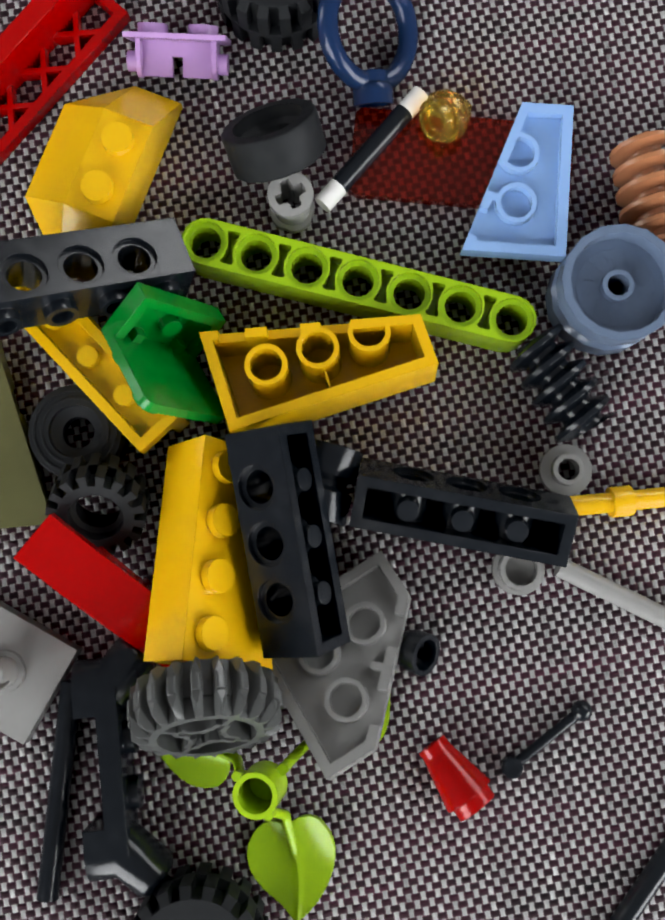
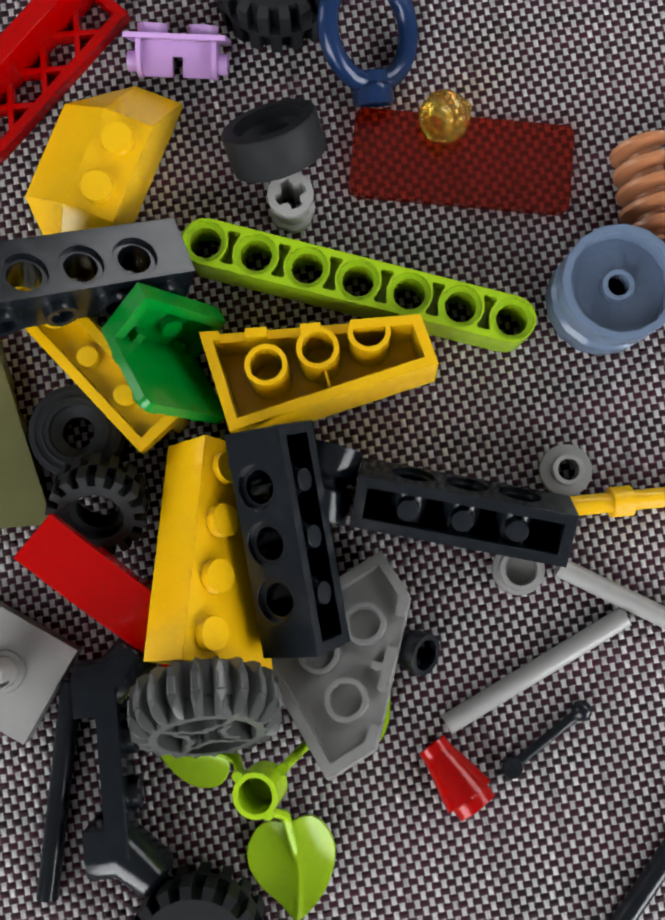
(371, 149): black bar -> none
(529, 190): light blue wing -> none
(536, 670): none -> light grey bar
(560, 385): black piece -> none

